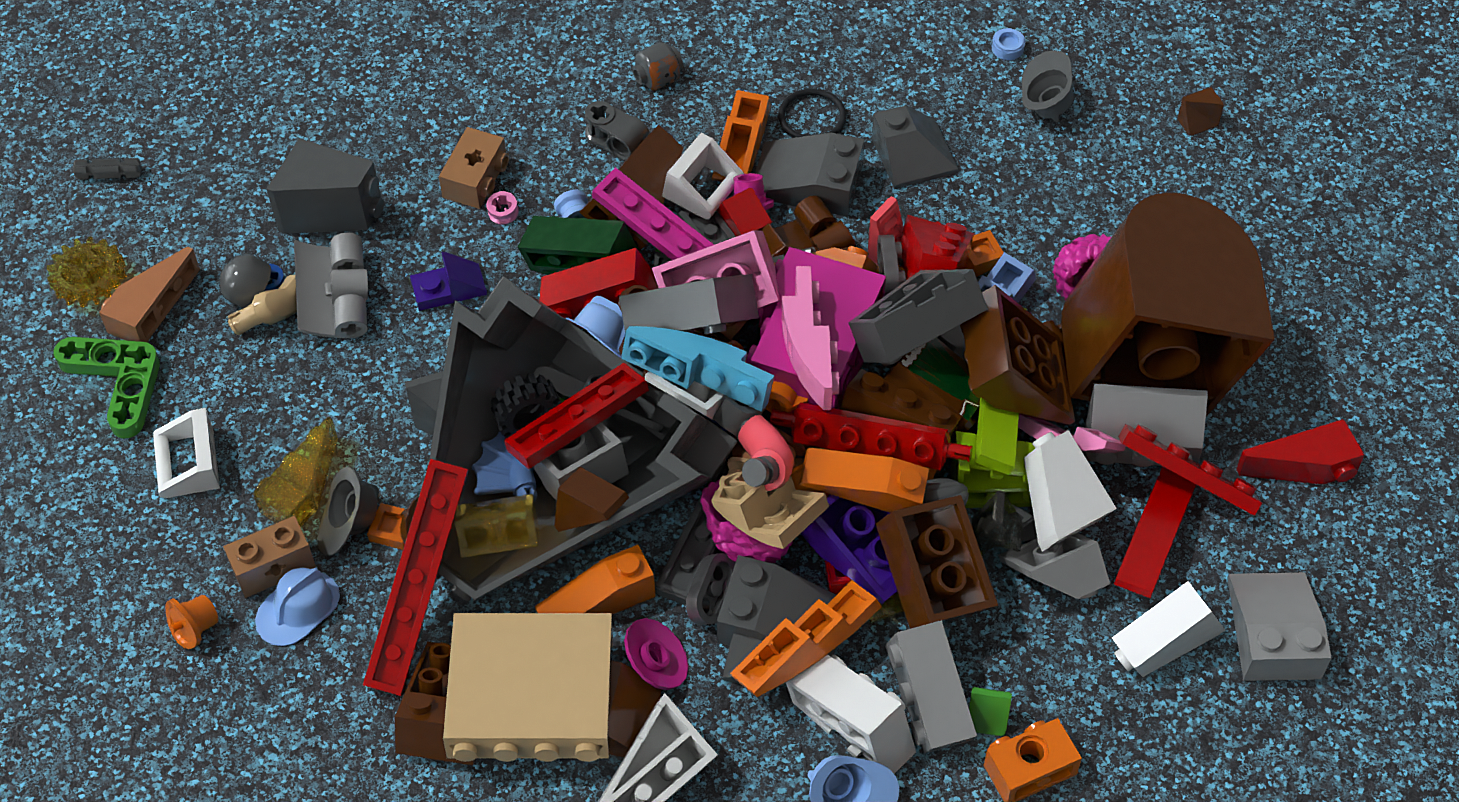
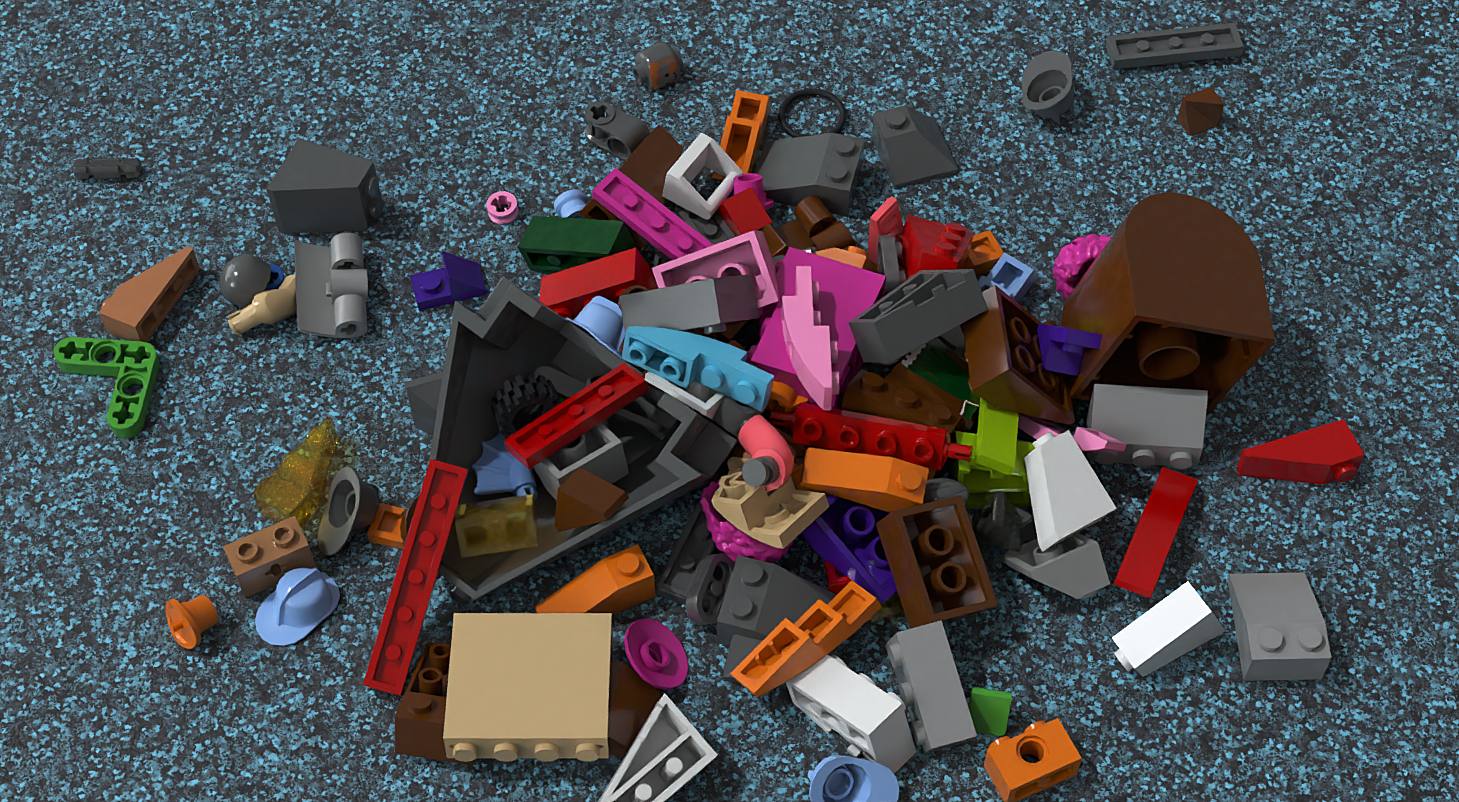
(86, 271): clear yellow gear -> none
(199, 478): white tile -> none
(473, 168): medium nougat brick -> none
(1008, 44): light blue tile -> none
(1064, 347): none -> dark purple slope
(1174, 45): none -> dark grey plate
(1205, 474): red plate -> none

